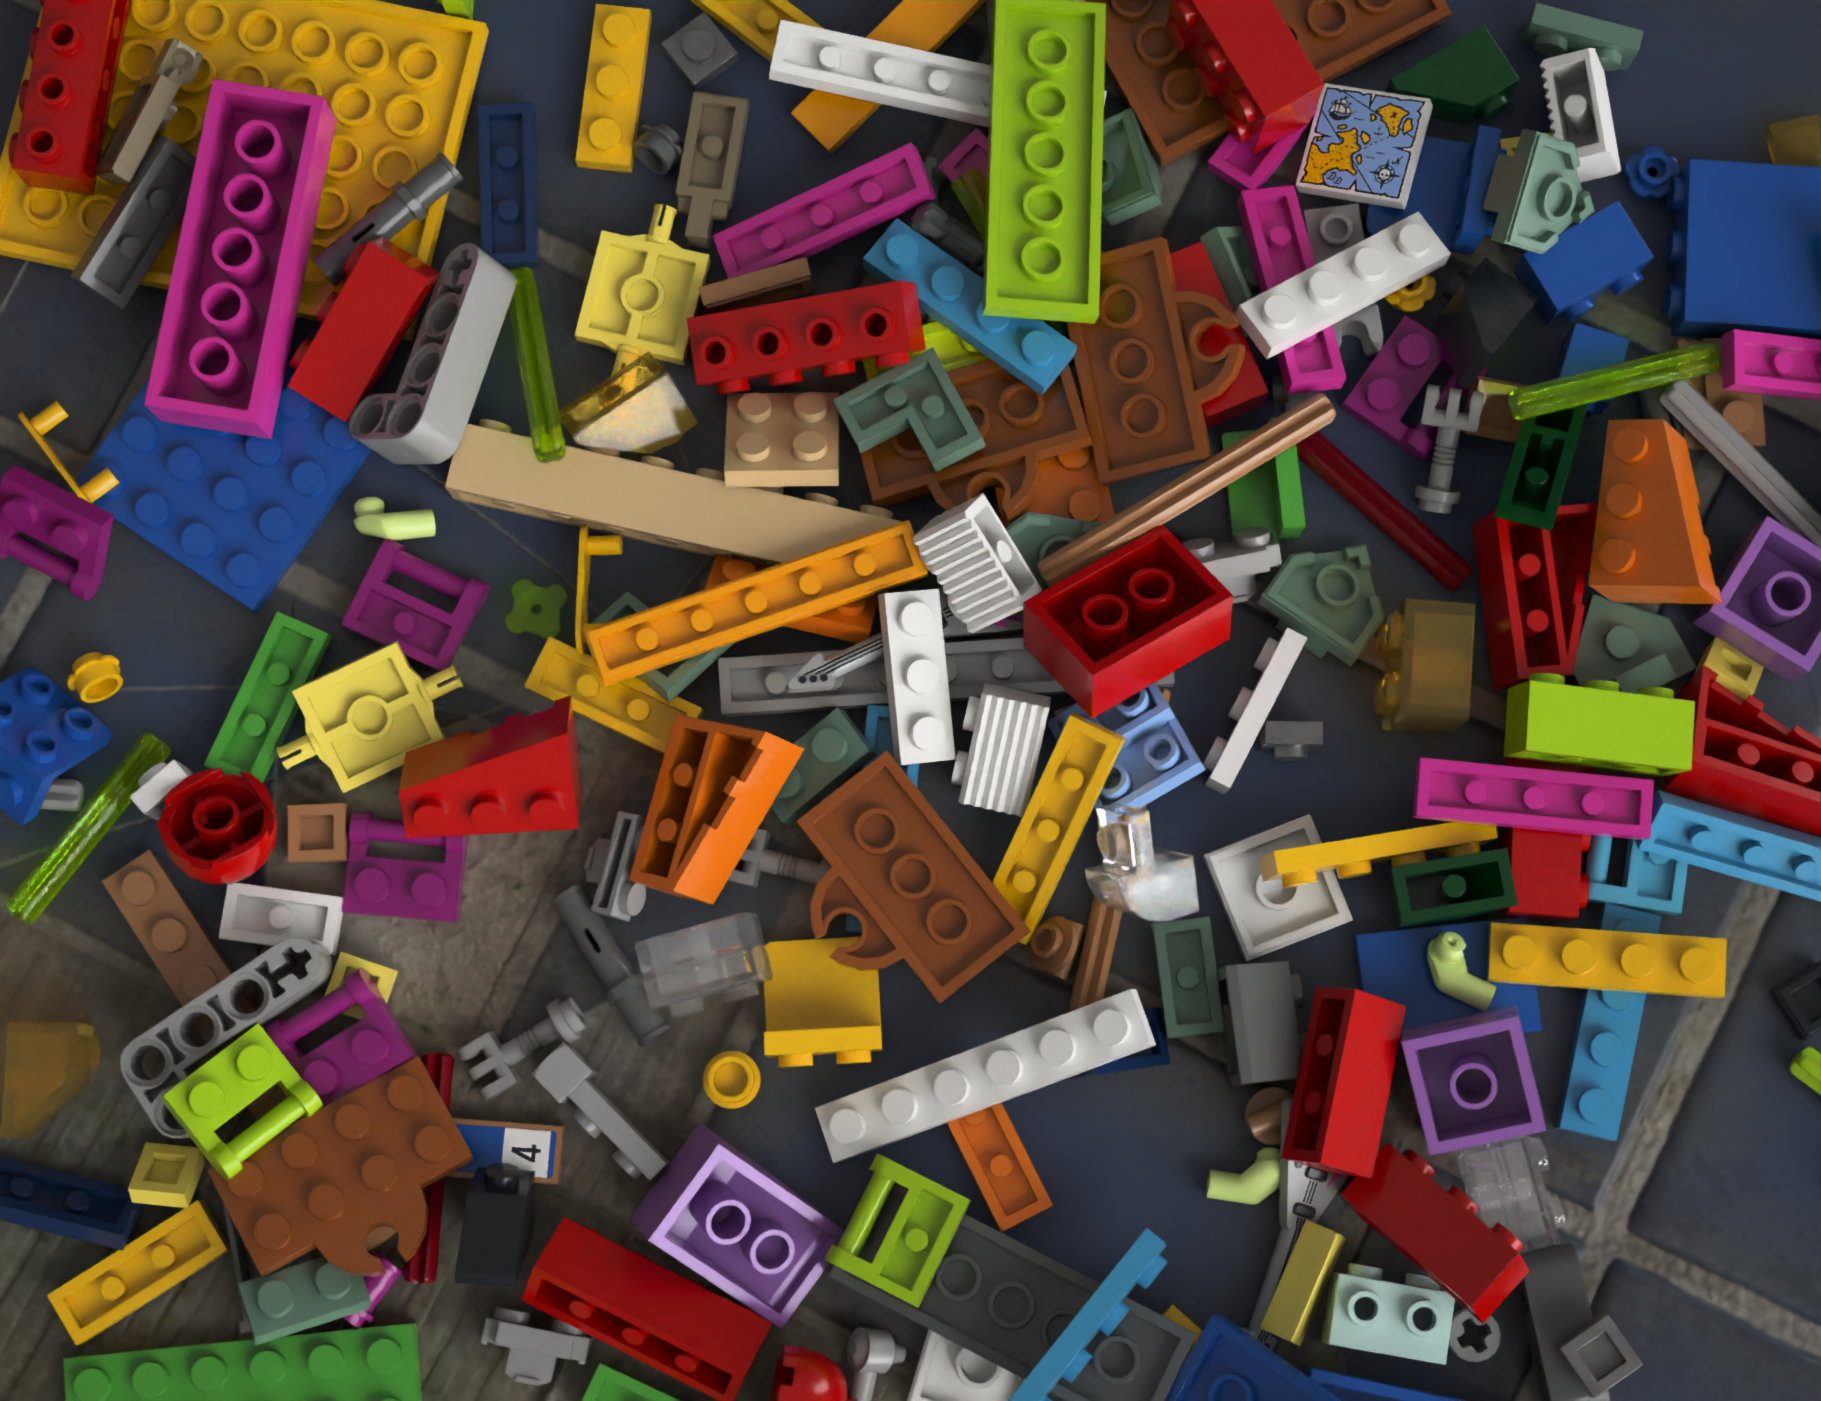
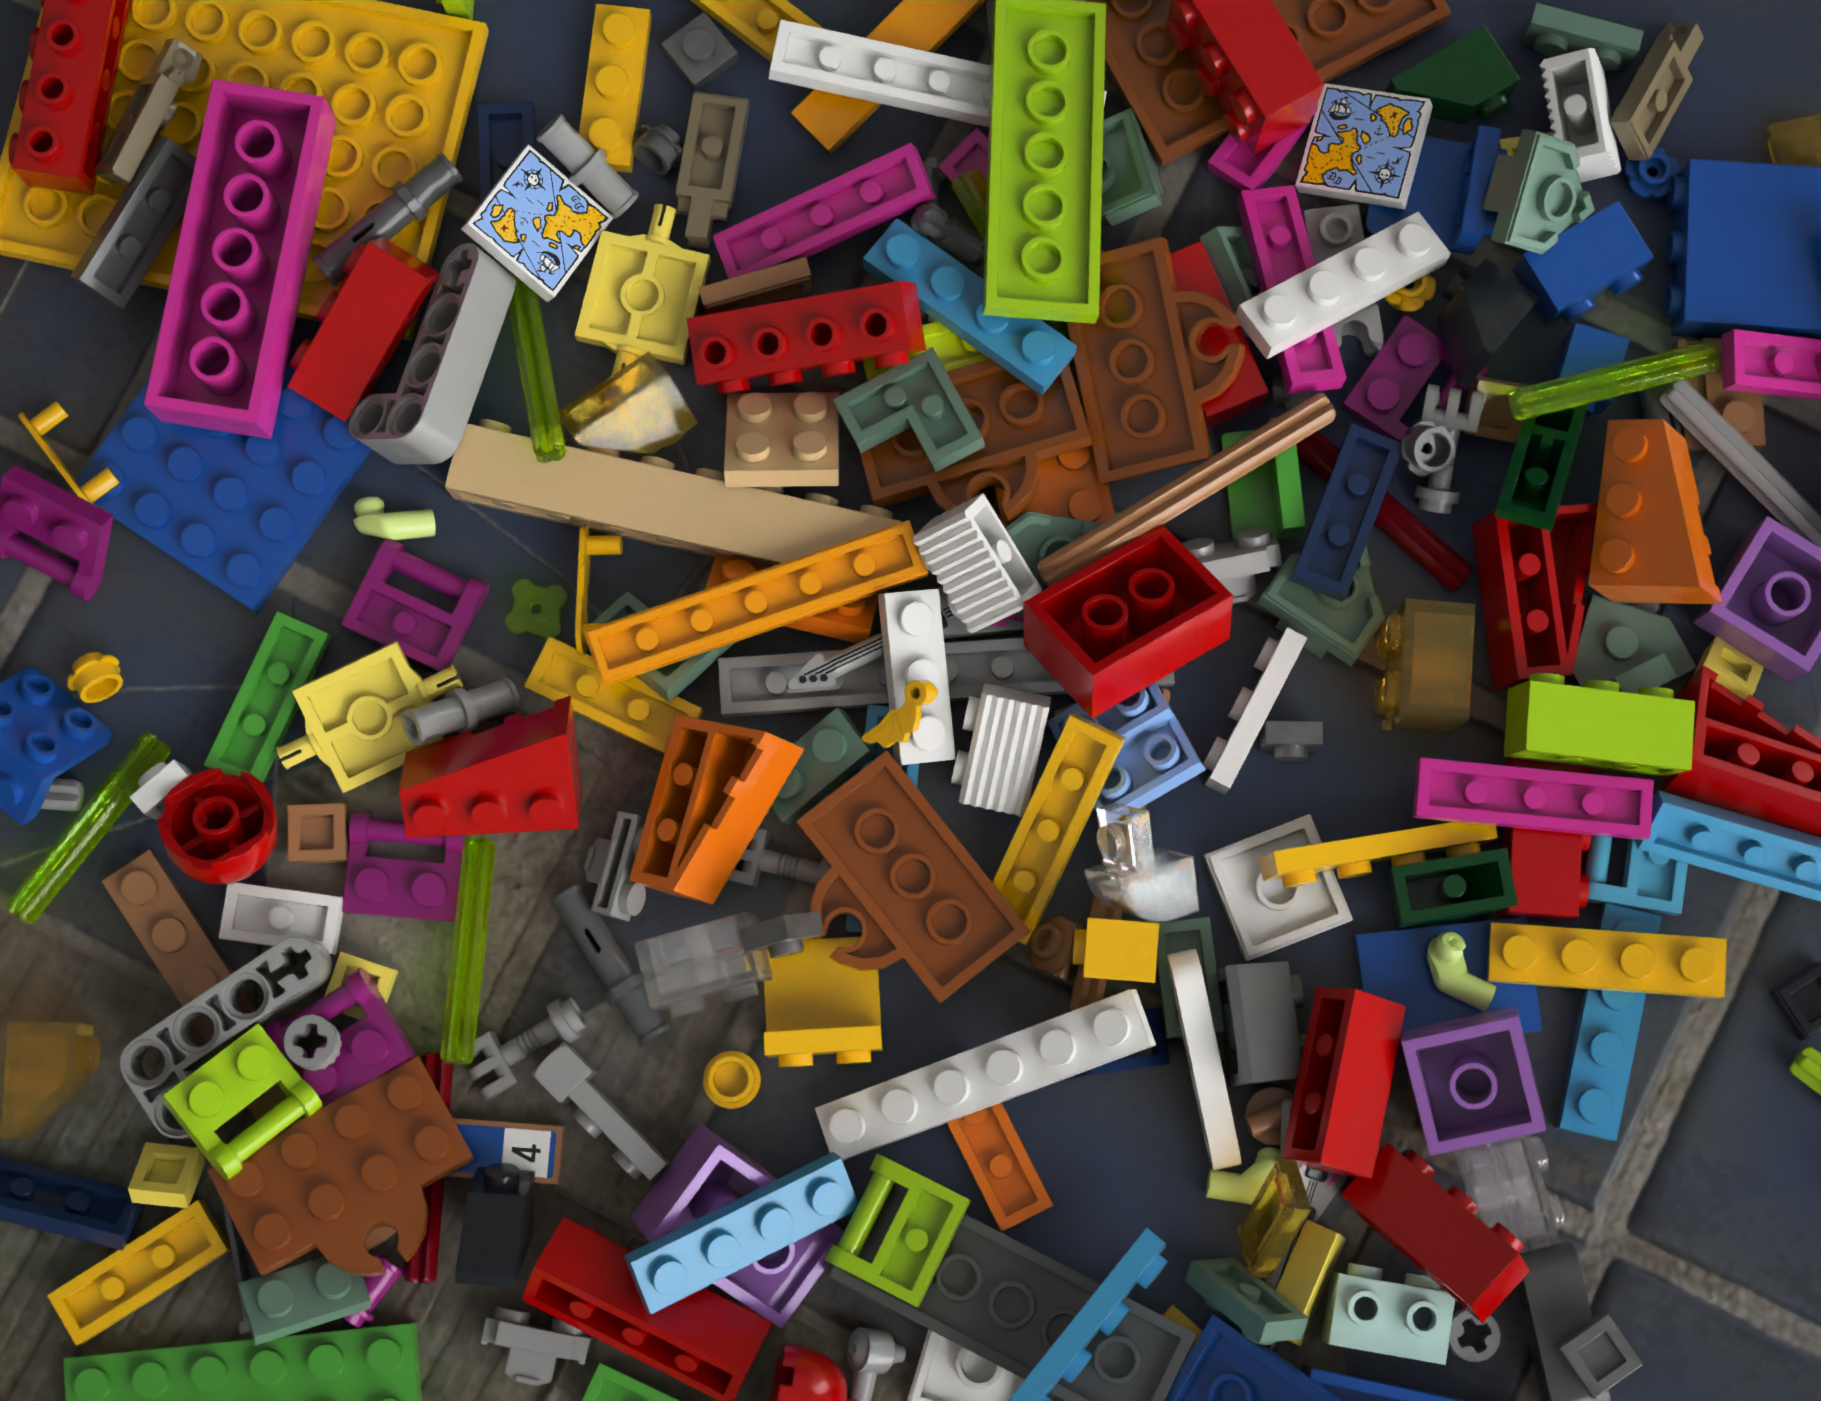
(323, 1056): none -> light grey bush
(460, 711): none -> light grey pin
(468, 951): none -> clear neon green axle
(537, 223): none -> tile
(587, 166): none -> light grey pin
(741, 1232): none -> plate
(782, 934): none -> flat silver plate
(901, 722): none -> yellow piece
(1117, 949): none -> yellow brick
(1204, 1059): none -> white beam
(1246, 1300): none -> sand green plate
(1273, 1219): none -> clear yellow tile
(1346, 512): none -> dark blue plate
(1441, 448): none -> dark grey plate
(1656, 90): none -> dark tan hinge

